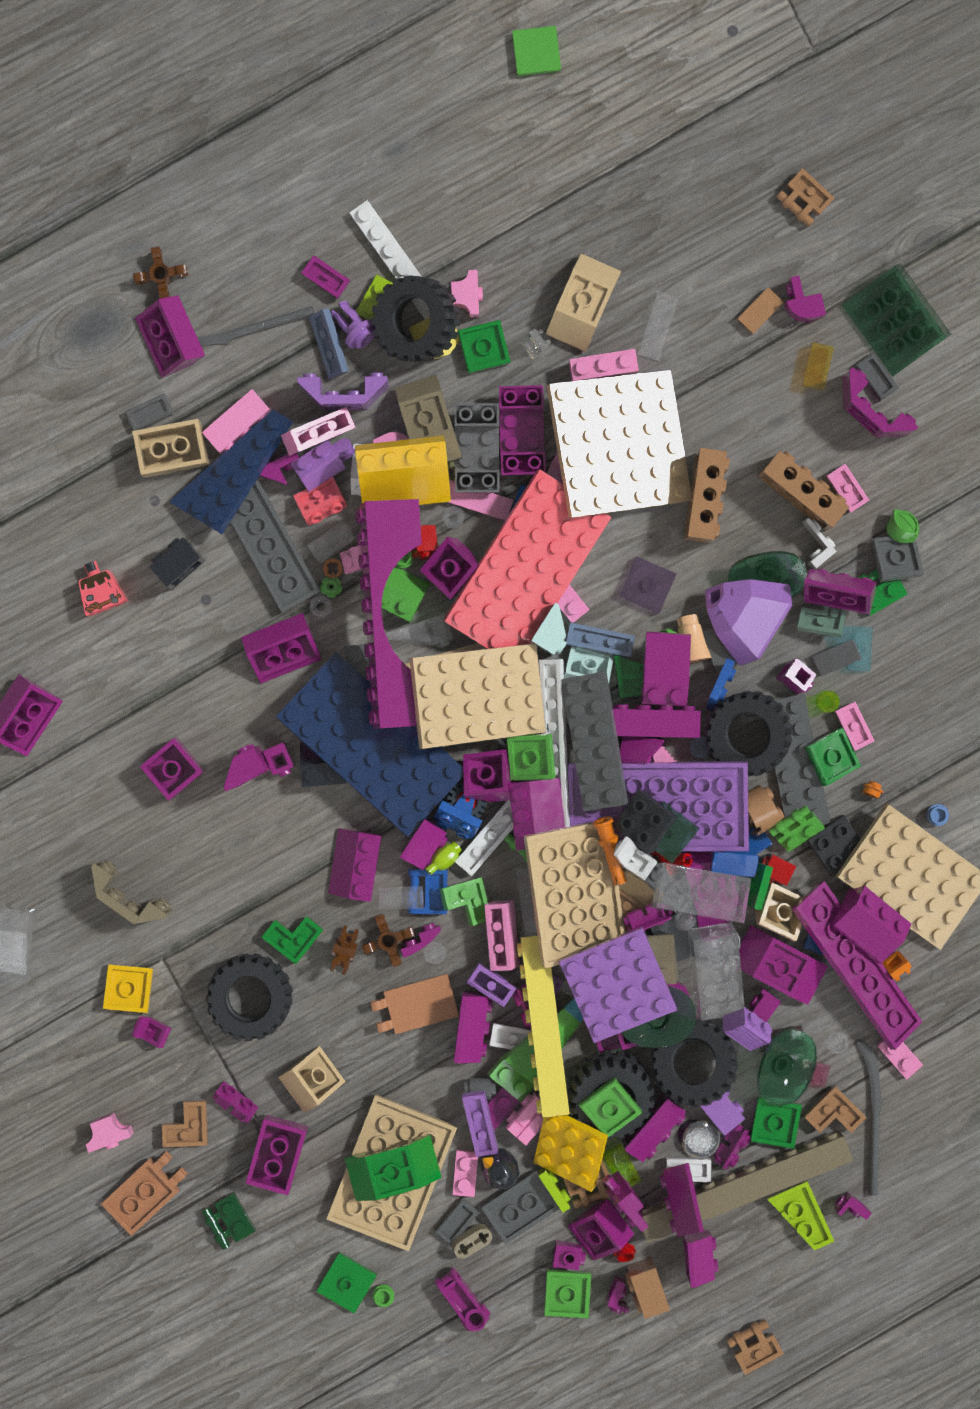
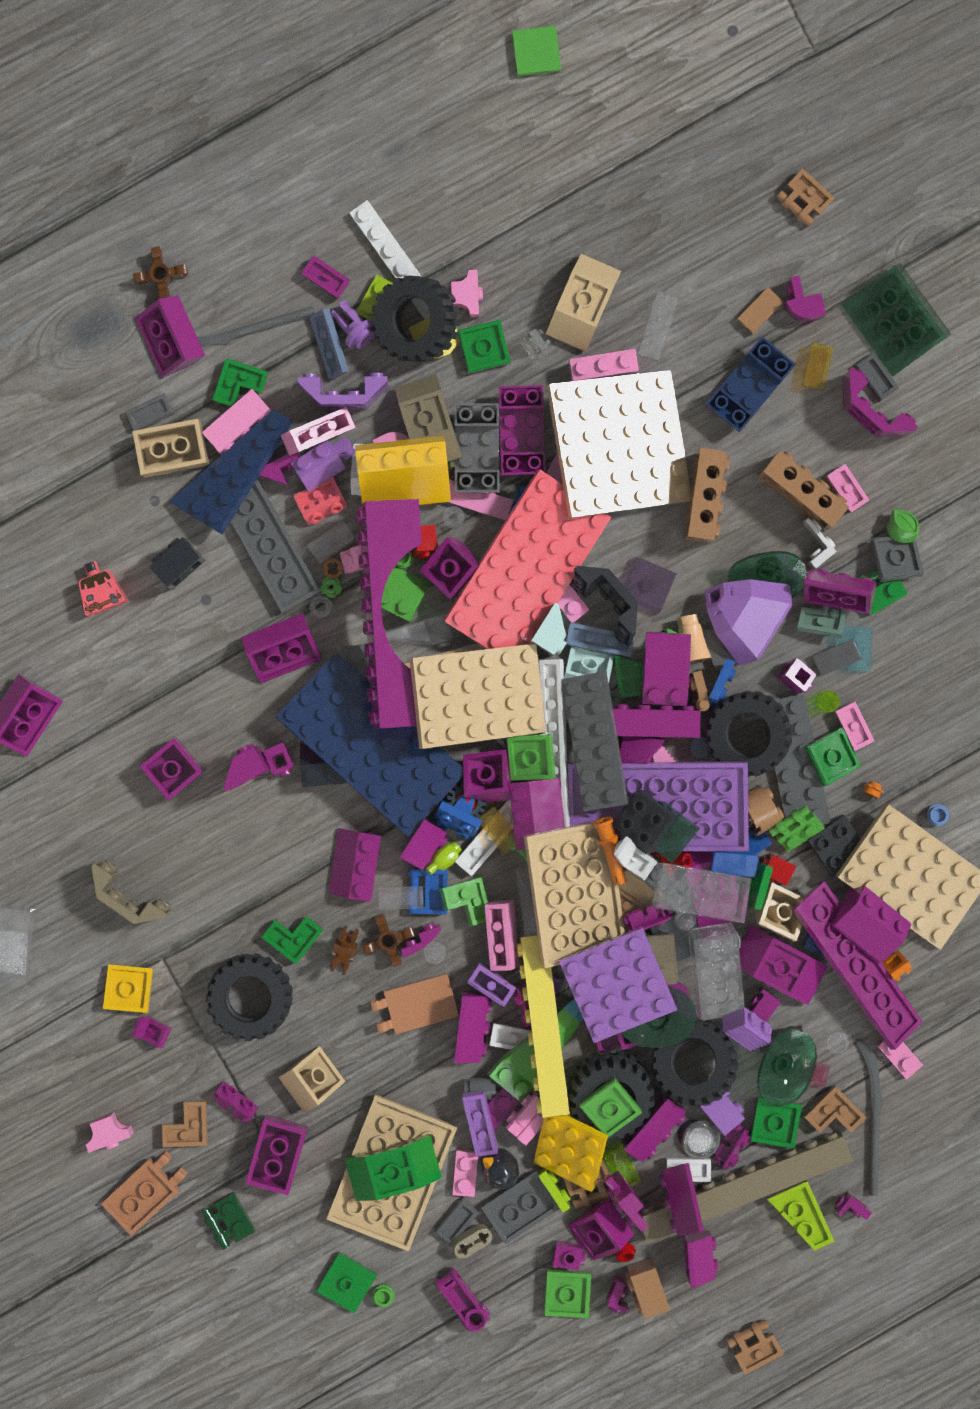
(238, 375): none -> green plate
(498, 830): none -> clear yellow plate
(625, 605): none -> black slope
(698, 686): none -> medium nougat plate
(750, 384): none -> dark blue slope

